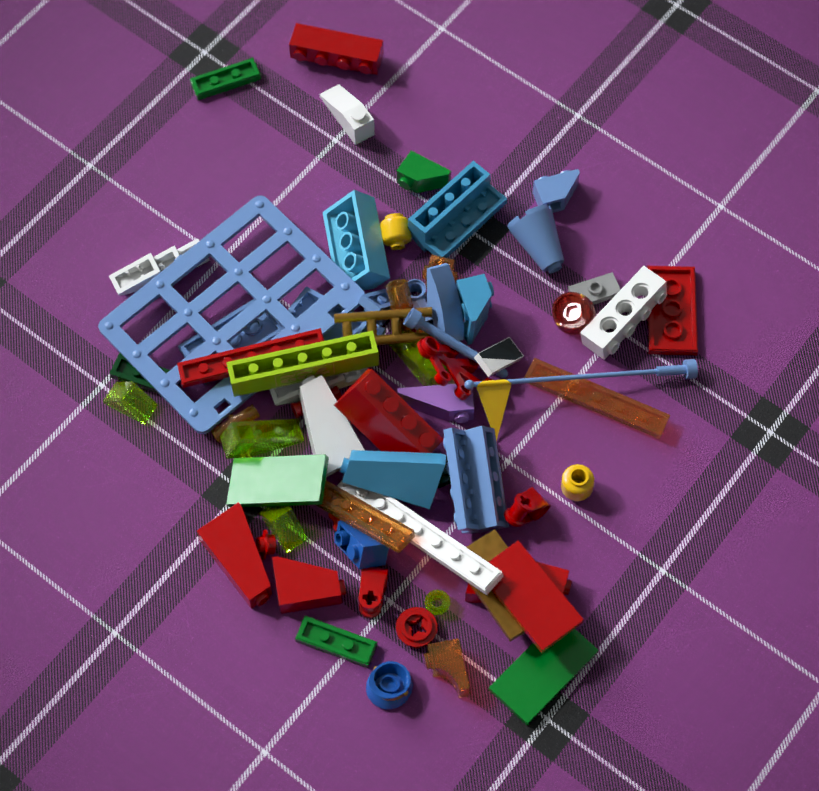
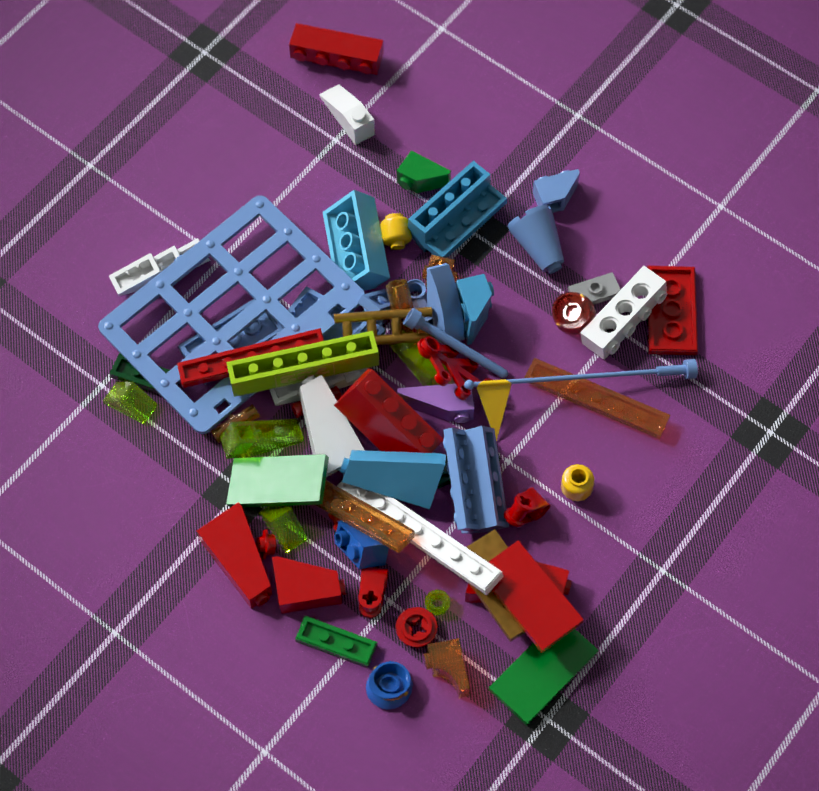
(225, 78): green tile -> none
(498, 356): tile -> none

